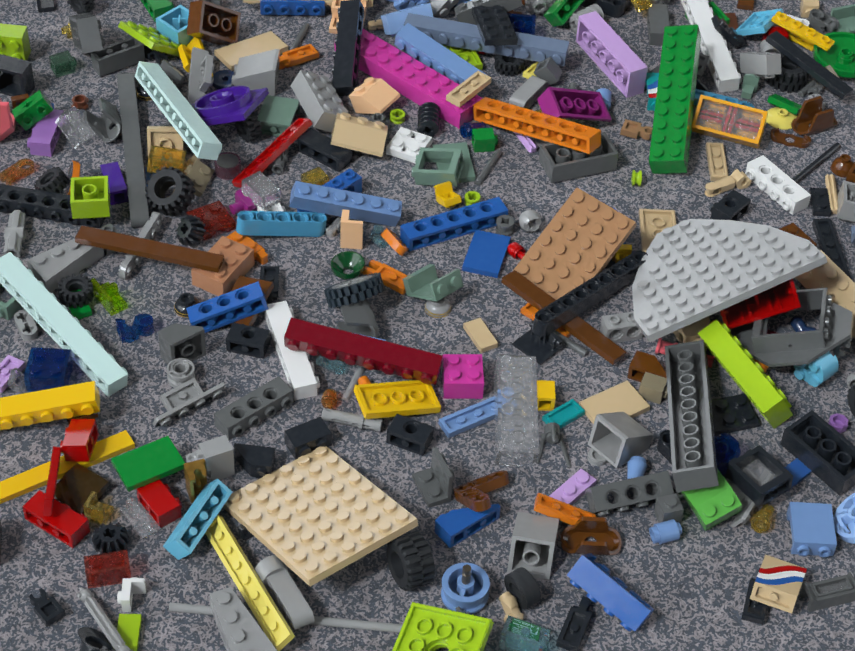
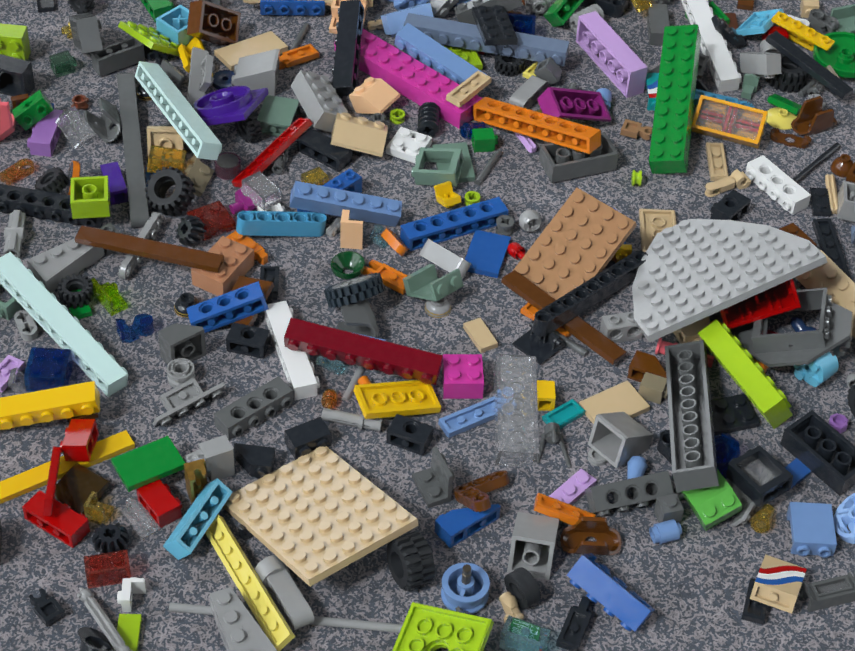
(444, 258): none -> beam

